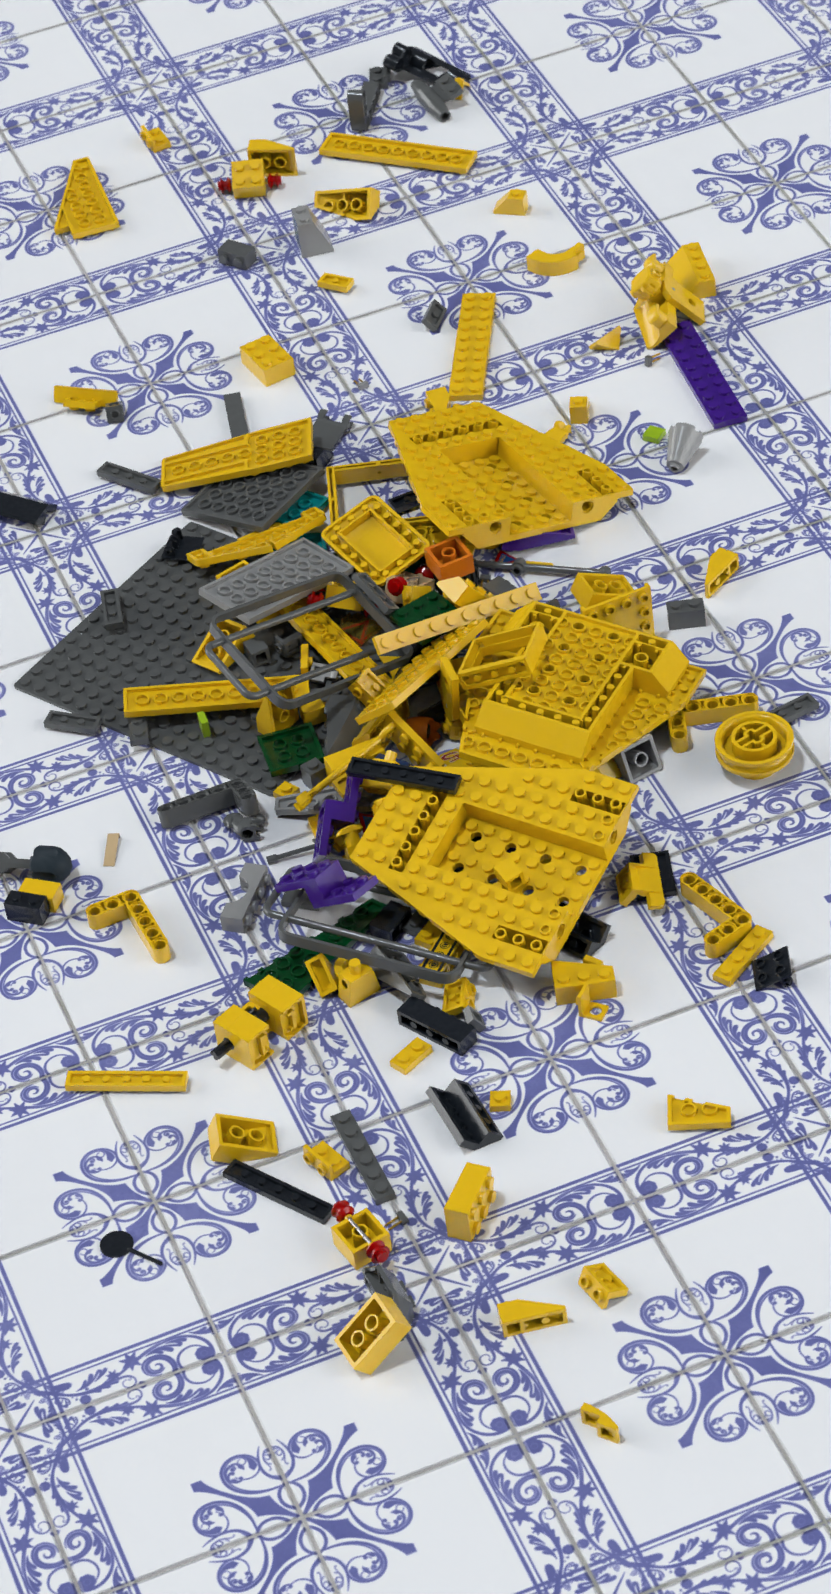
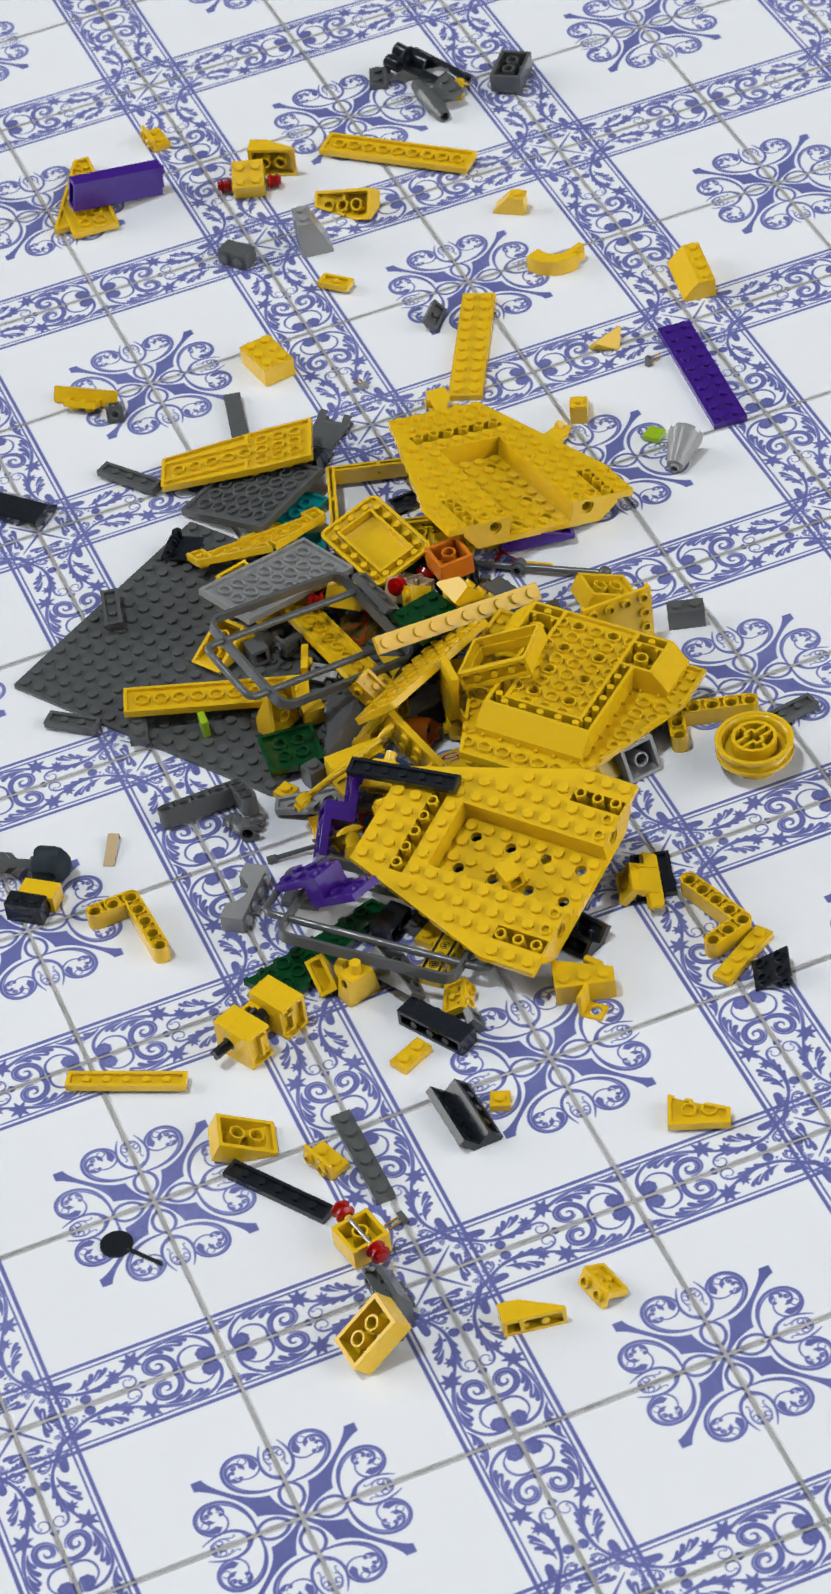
(115, 185): none -> dark purple brick
(363, 104): dark grey beam -> none
(469, 1202): yellow brick -> none
(511, 71): none -> dark grey brick
(596, 1418): yellow slope -> none
(658, 299): yellow piece -> none
(720, 568): yellow slope -> none

